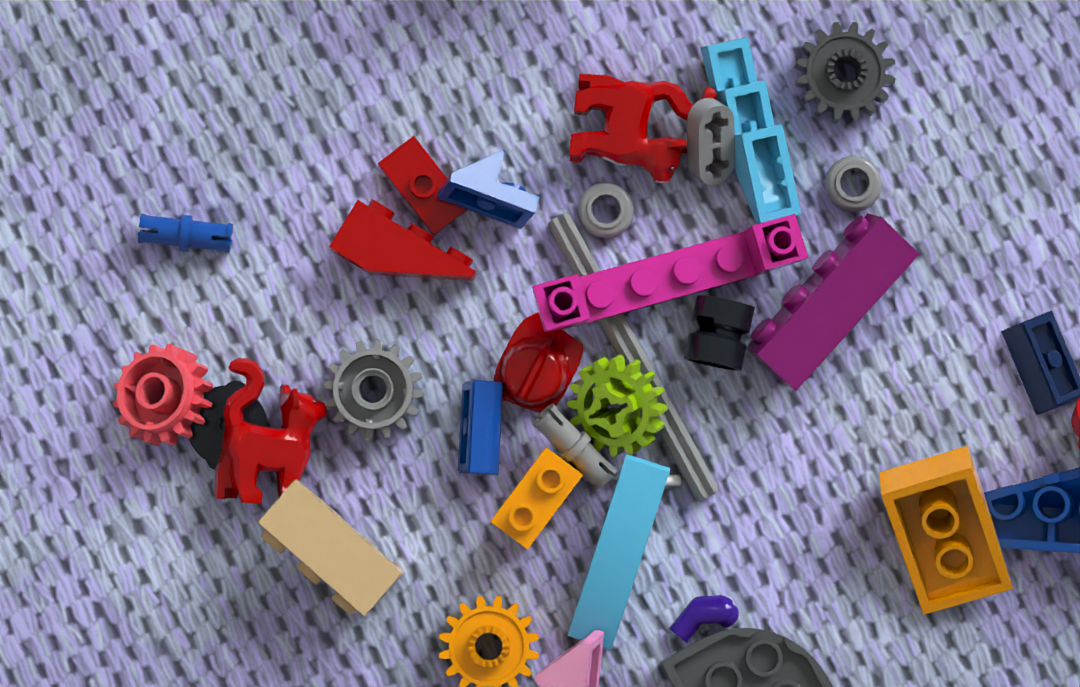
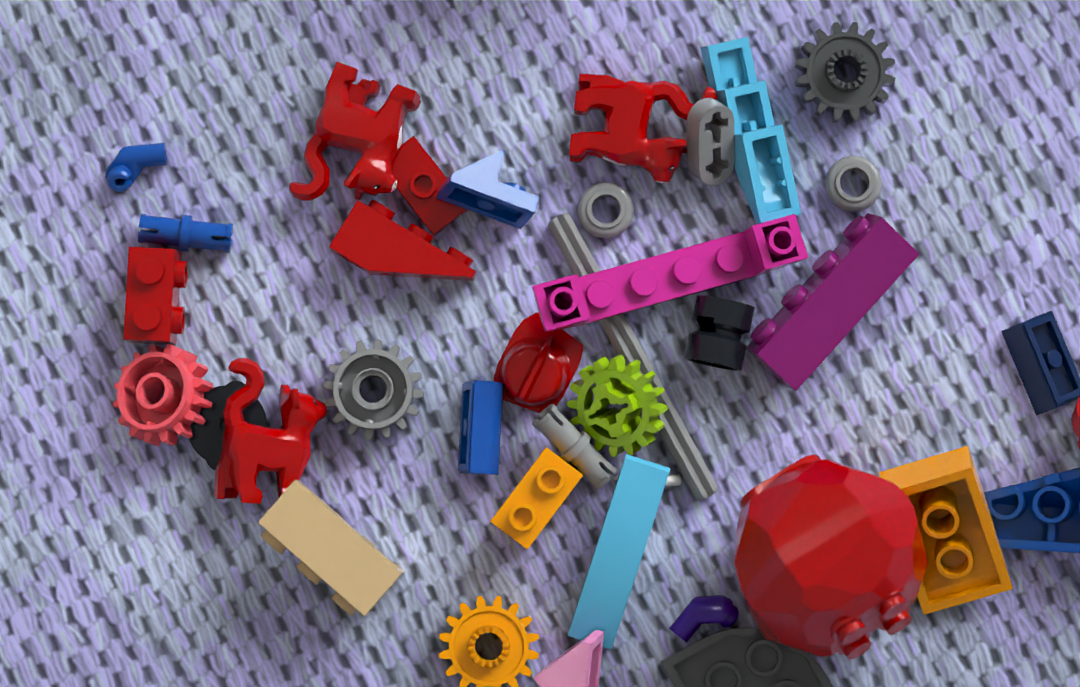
(130, 163): none -> blue arm
(153, 295): none -> red brick
(353, 127): none -> red animal
(828, 557): none -> red rock

